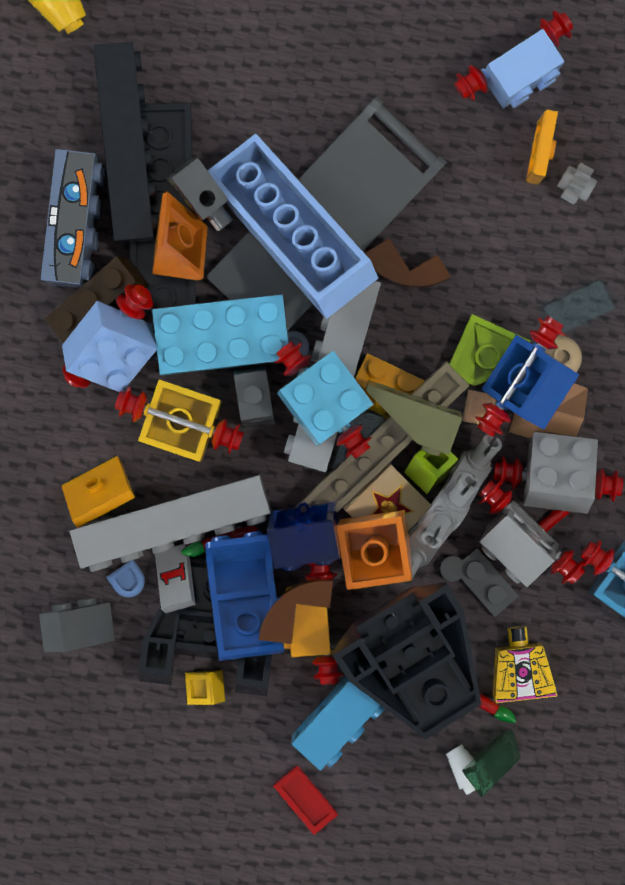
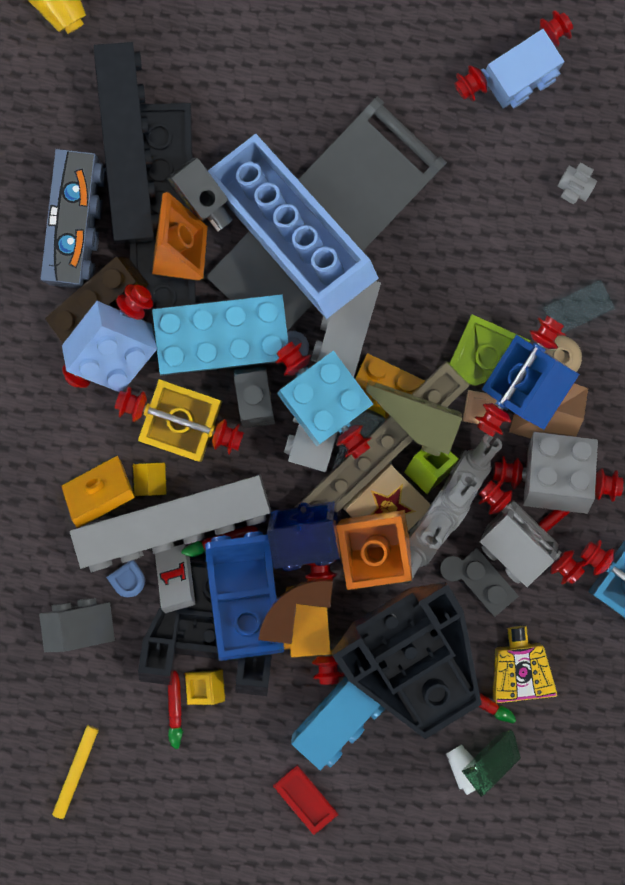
(75, 772): none -> yellow bar
(149, 479): none -> yellow slope
(174, 704): none -> red piece
(392, 268): reddish brown brick -> none
(543, 147): light orange plate -> none

